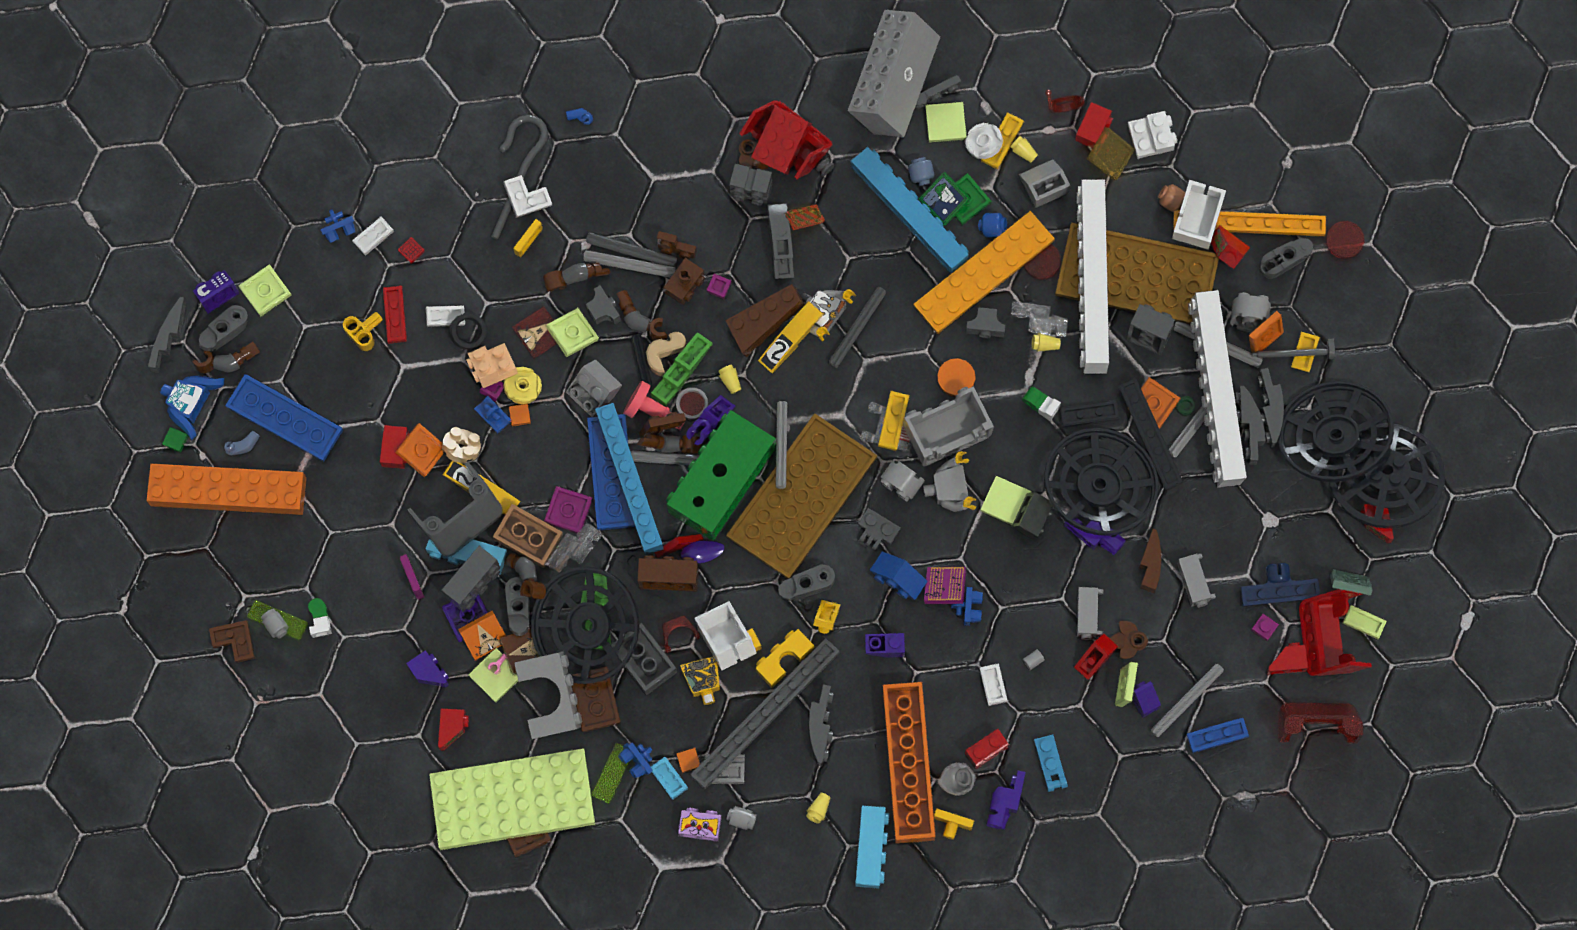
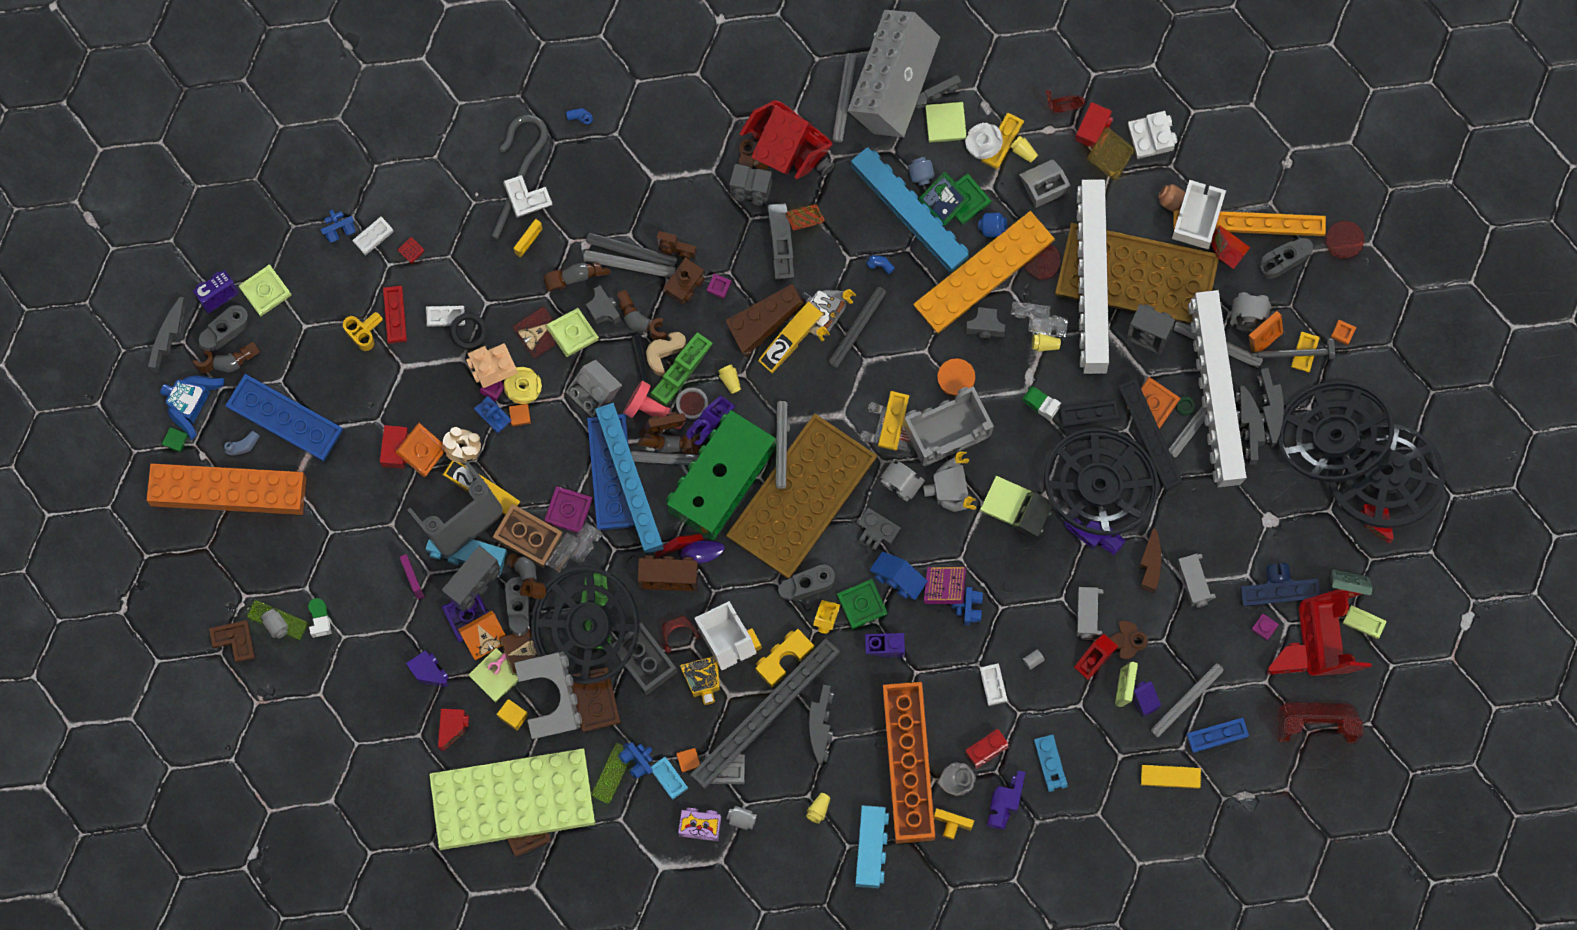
(512, 714): none -> yellow panel
(844, 98): none -> light grey axle
(862, 604): none -> green tile
(882, 261): none -> blue arm
(1170, 776): none -> yellow tile
(1343, 332): none -> orange tile

